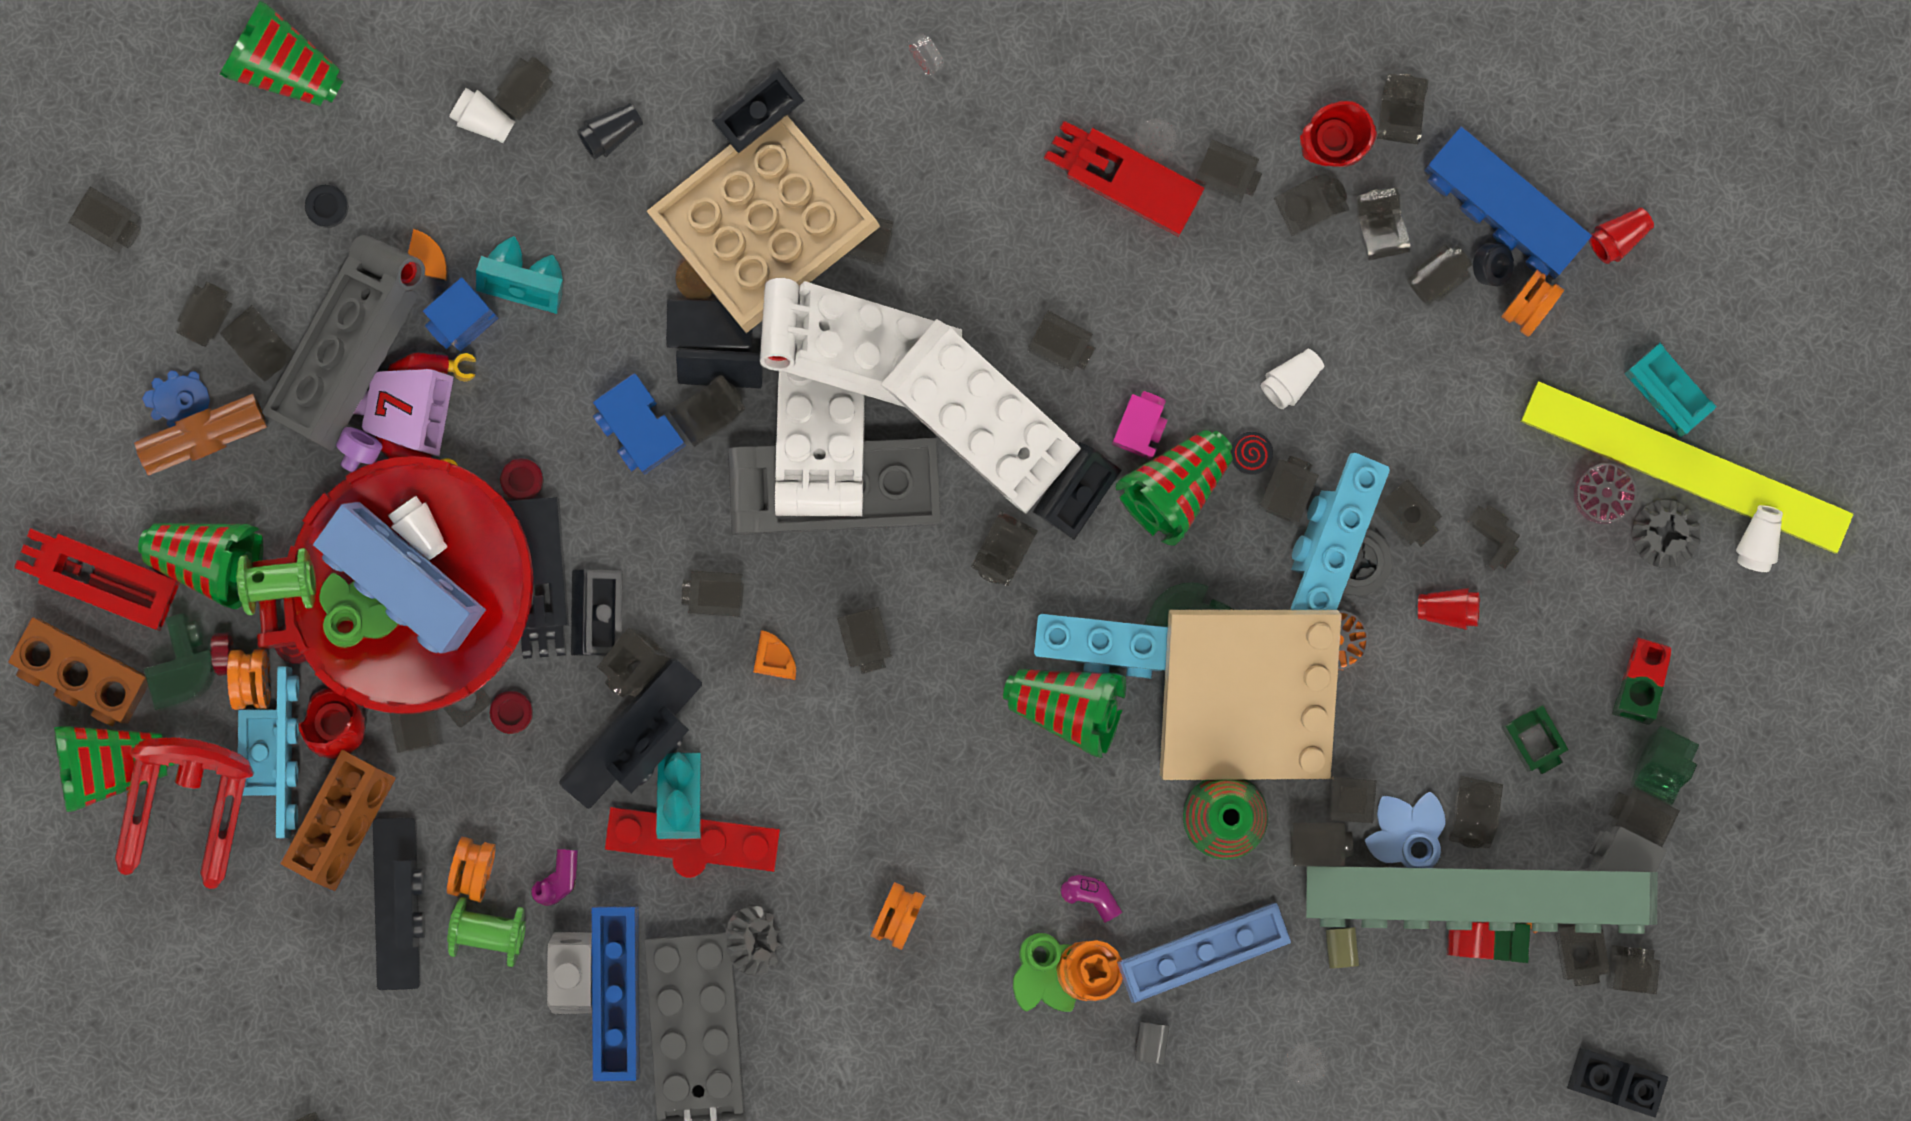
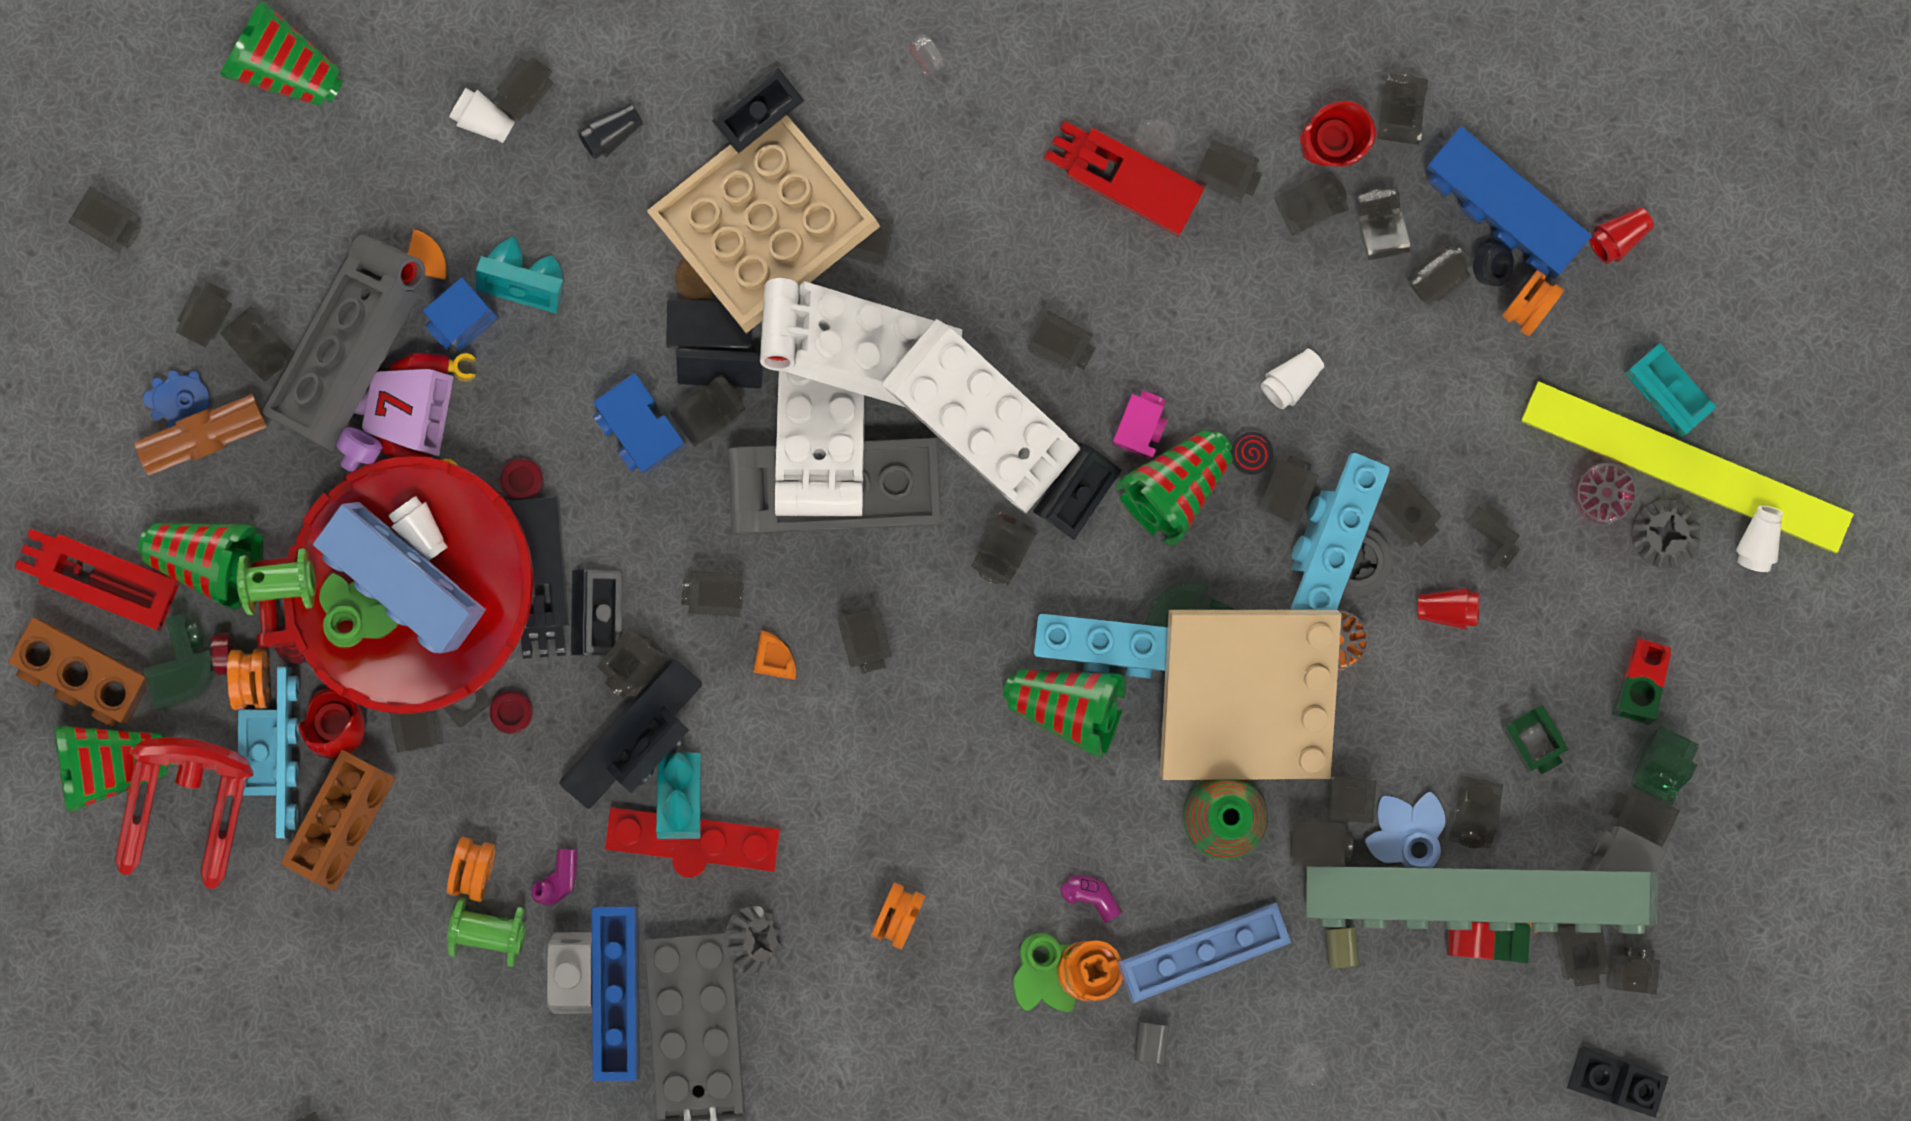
(326, 206): black tile -> none
(396, 903): black bracket -> none

